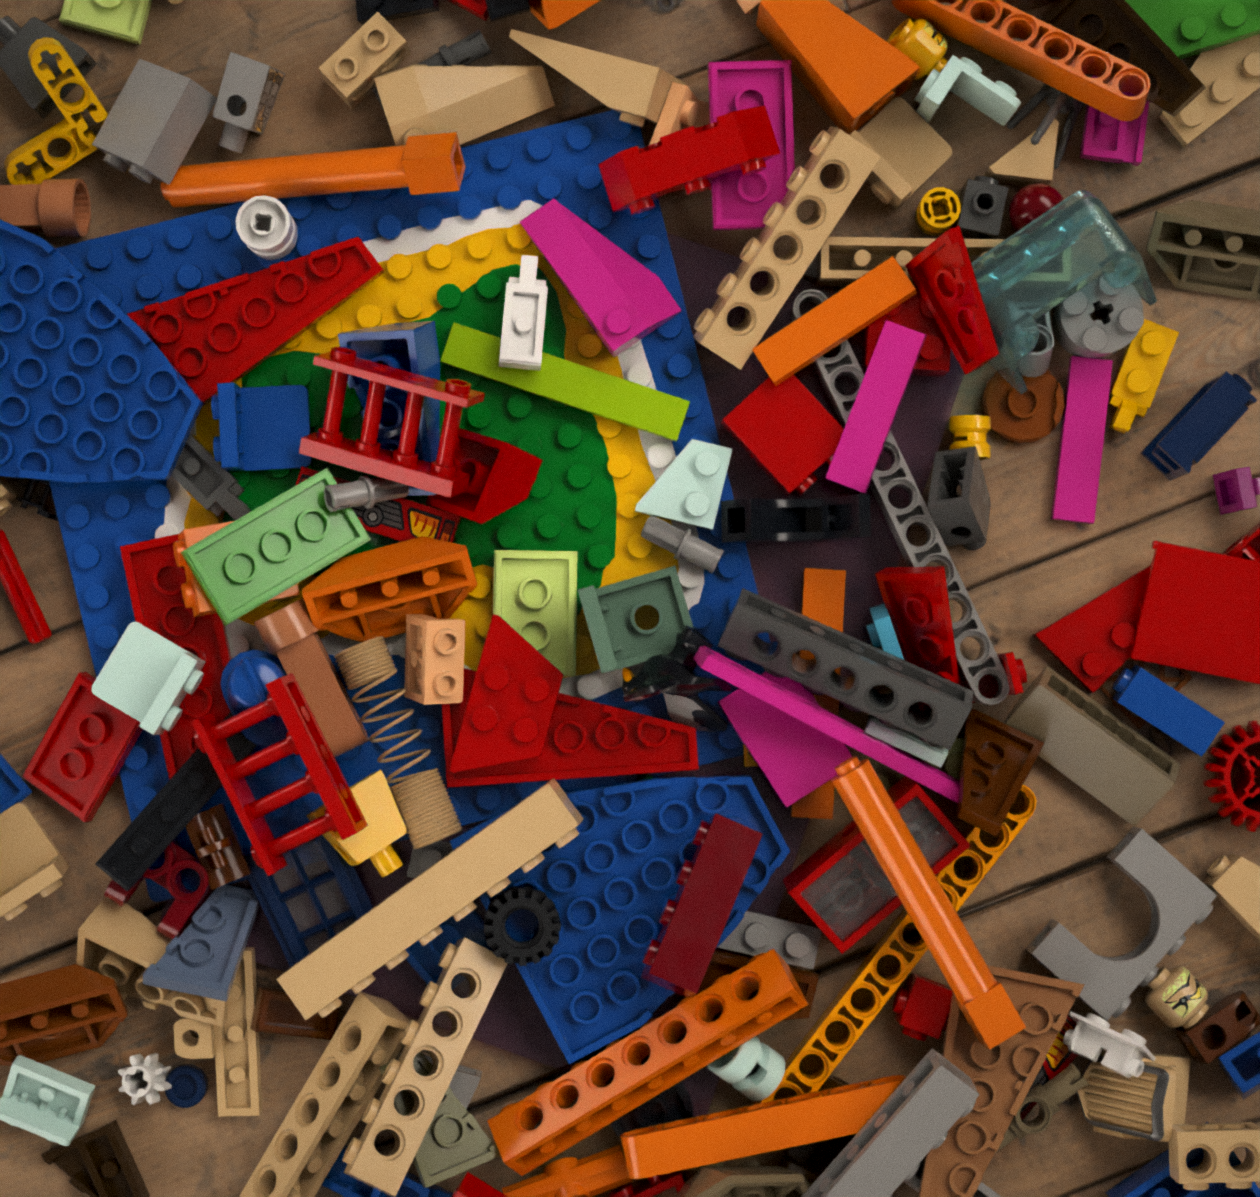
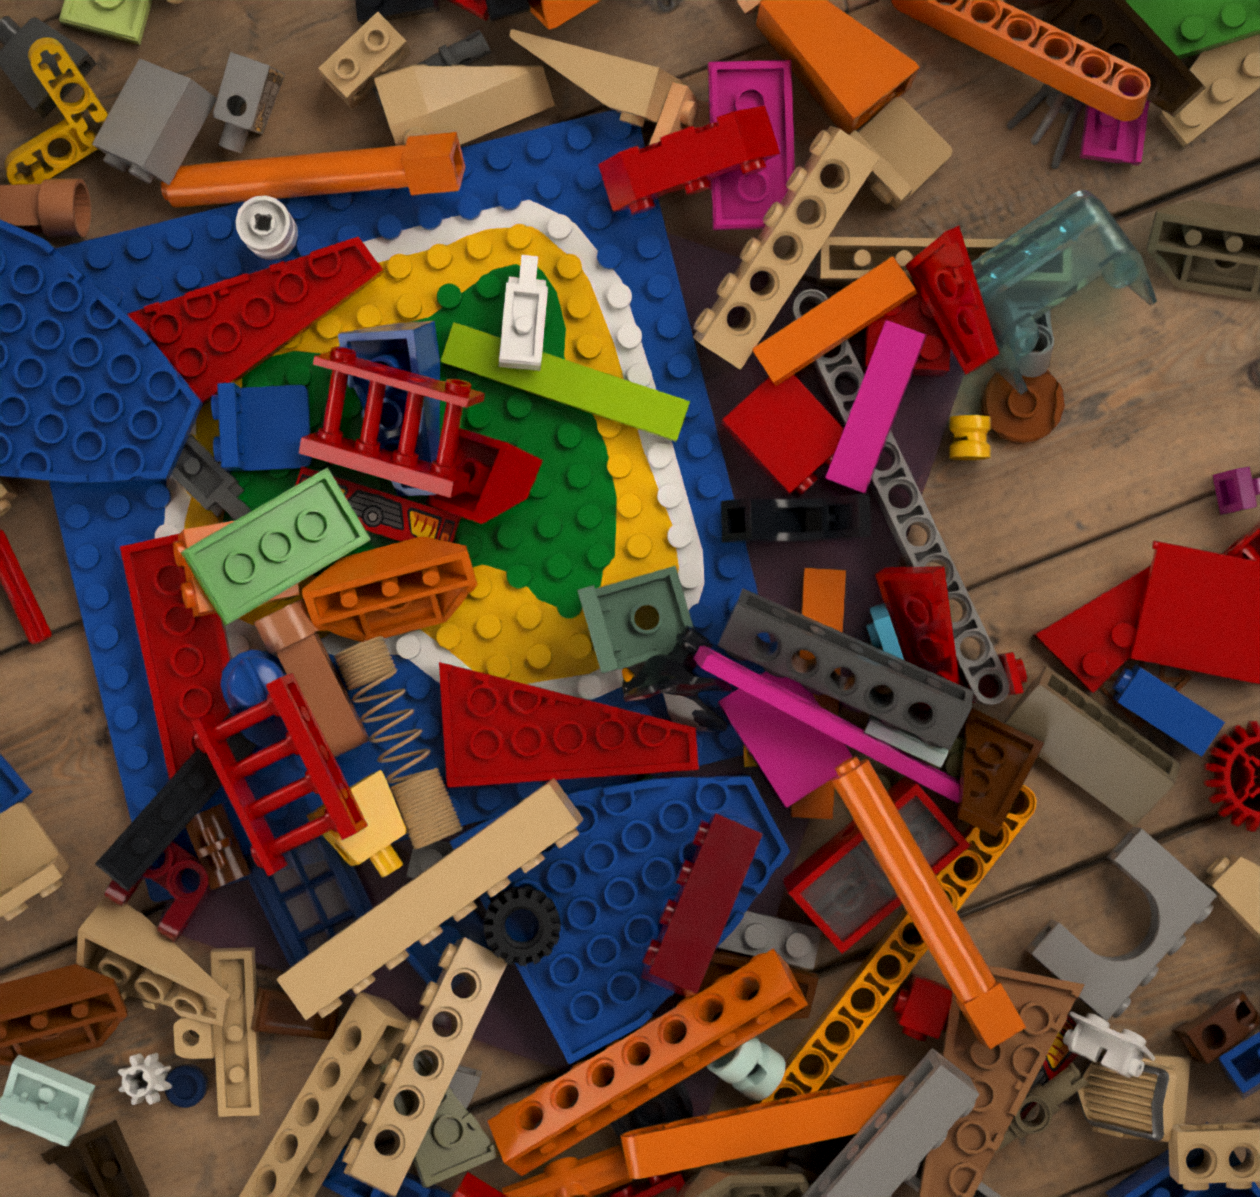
(28, 496): black piece -> none
(82, 750): red tile -> none
(148, 678): light aqua bracket -> none
(210, 948): sand blue wing -> none
(362, 493): light grey axle -> none
(434, 659): light nougat bracket -> none
(507, 703): red wing -> none
(539, 601): yellowish green tile -> none
(606, 283): dark pink wedge -> none
(681, 543): light grey axle -> none
(690, 486): light aqua wing -> none
(922, 44): yellow head -> none
(932, 217): yellow wheel -> none
(964, 516): dark grey torso -> none
(965, 80): light aqua bracket -> none
(981, 208): dark grey brick -> none
(1027, 162): tan slope -> none
(1031, 203): dark red piece -> none
(1081, 440): dark pink tile -> none
(1103, 337): light grey brick -> none
(1140, 373): yellow hinge -> none
(1177, 997): tan head -> none
(1199, 425): dark blue window -> none

